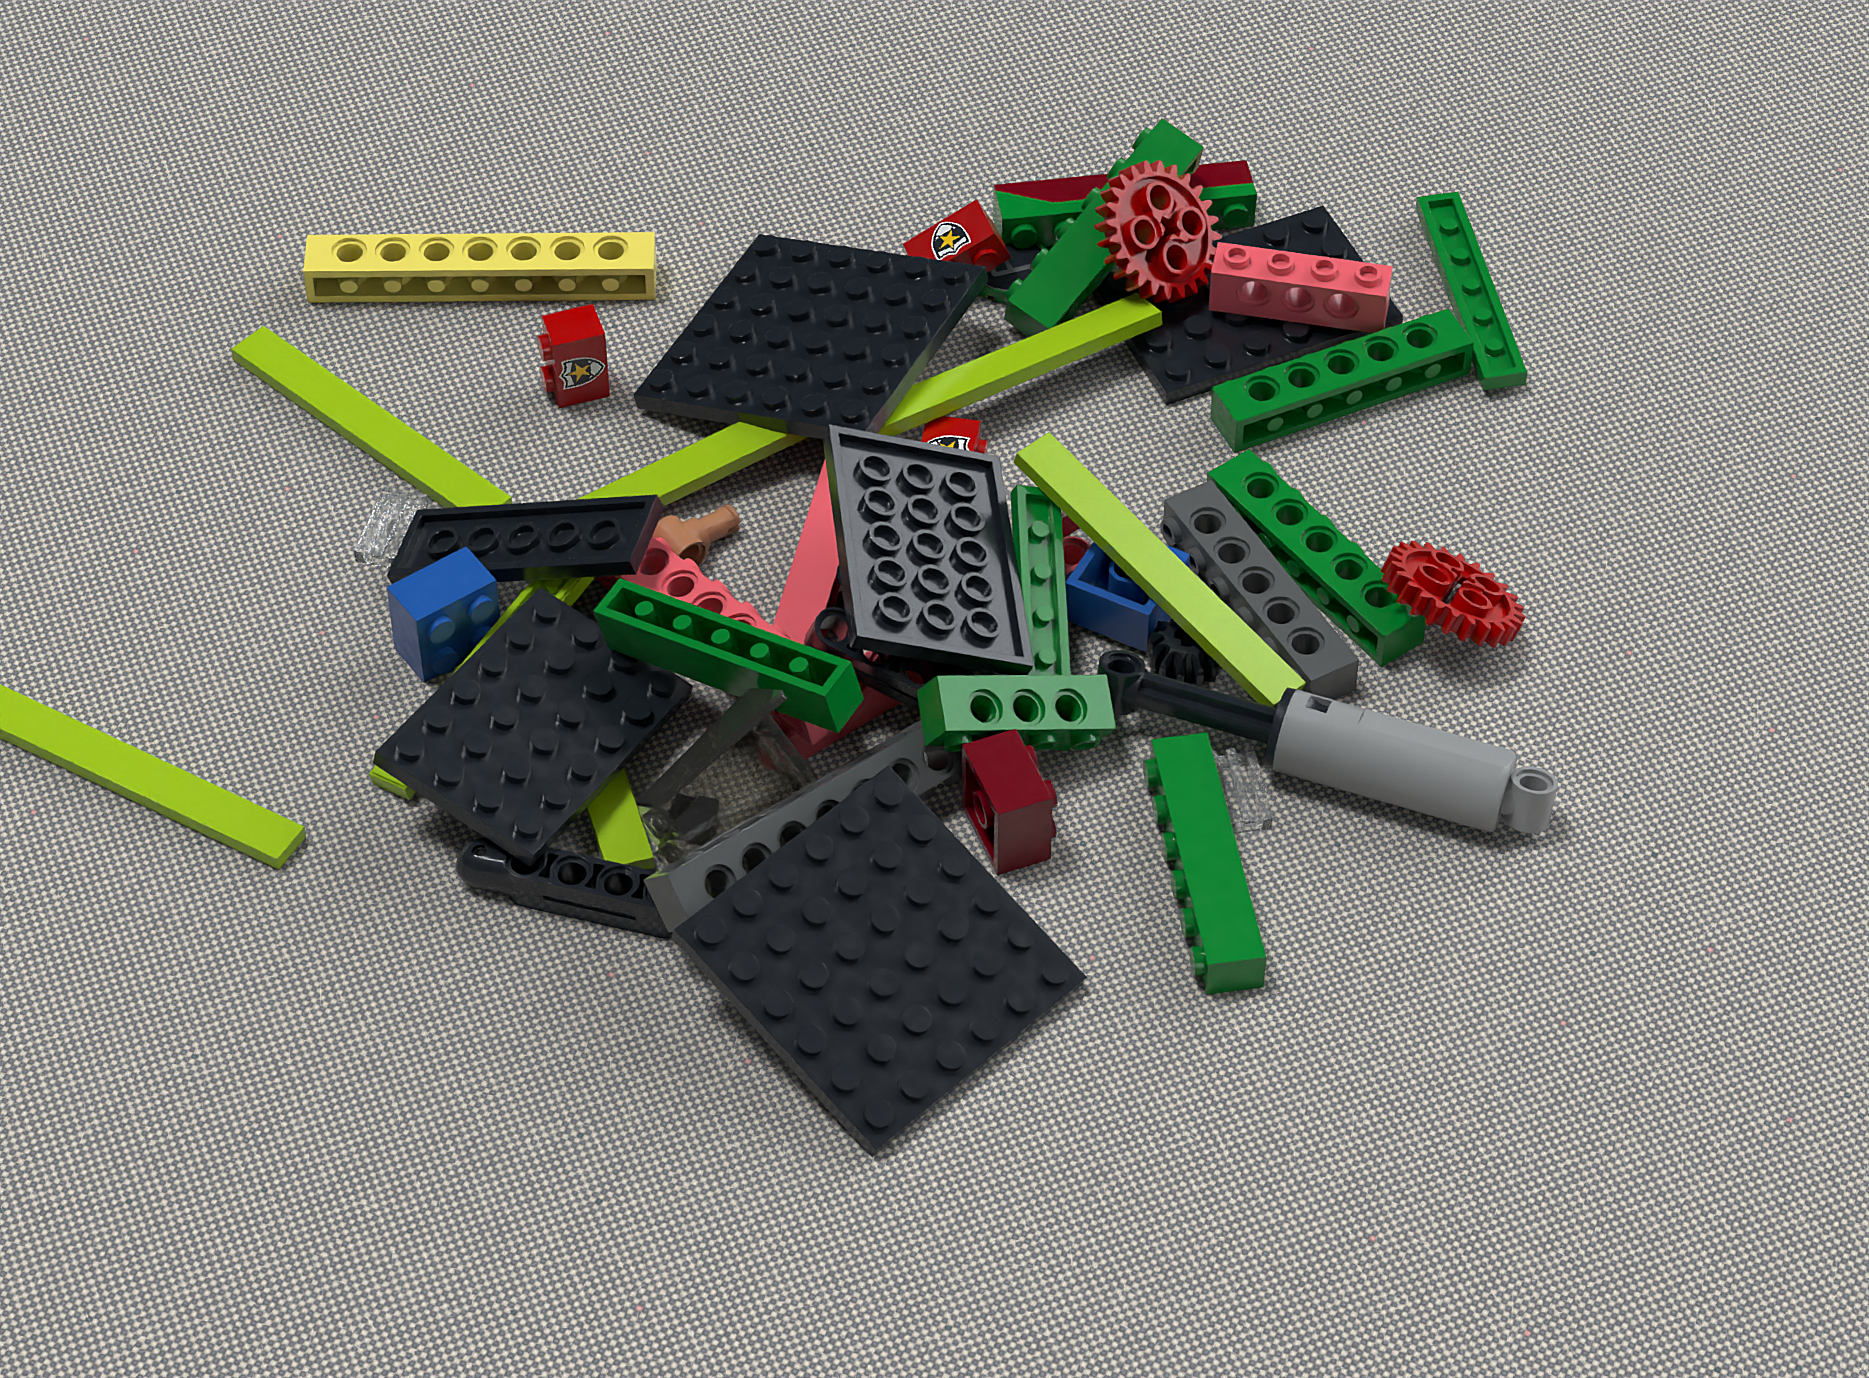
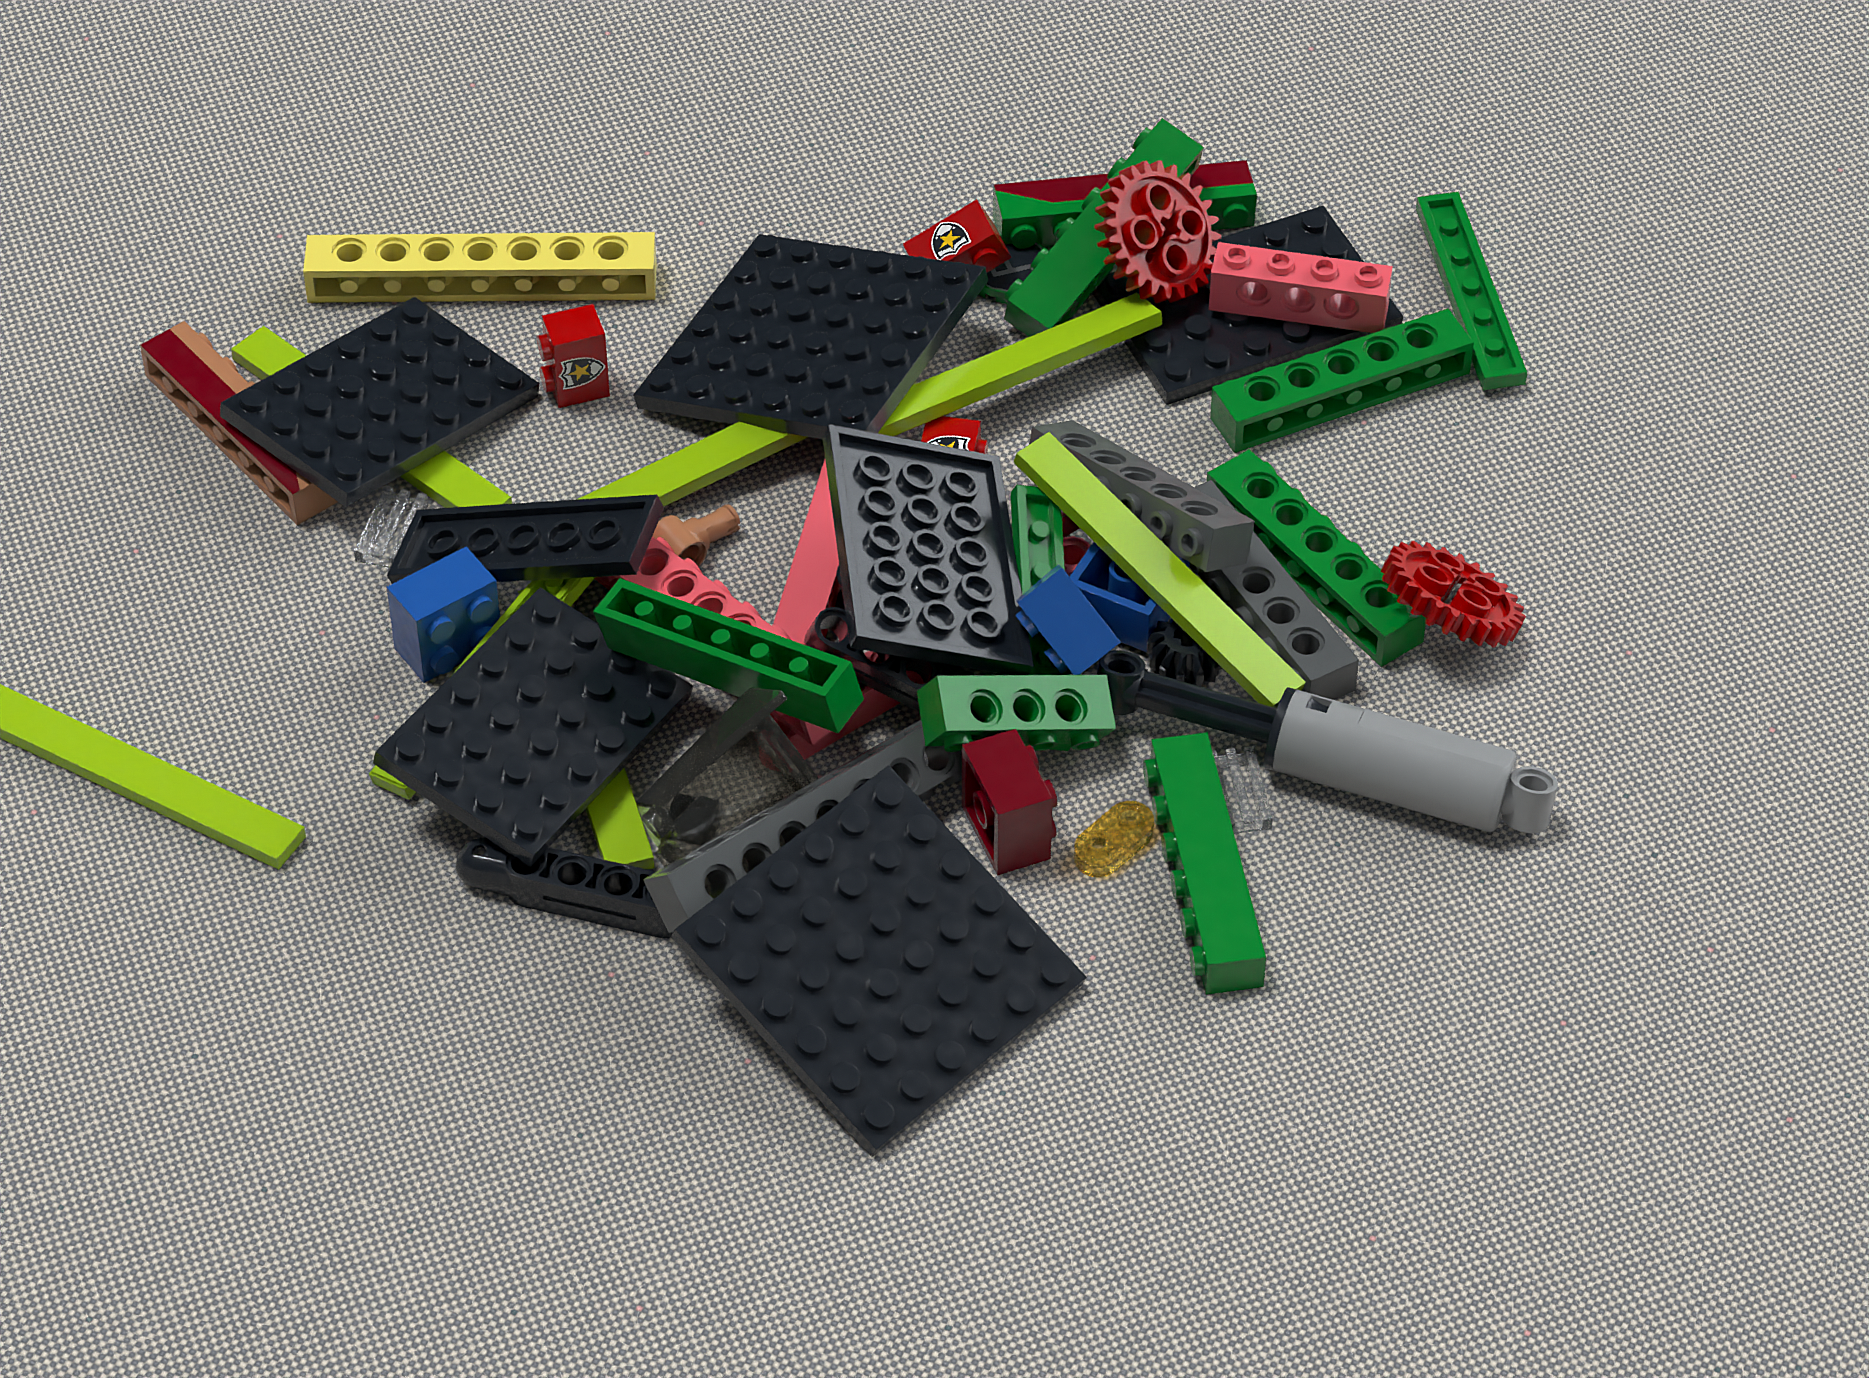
(197, 382): none -> nougat brick
(379, 401): none -> black plate
(1066, 622): none -> blue slope
(1117, 835): none -> clear yellow plate
(1174, 511): none -> dark grey brick

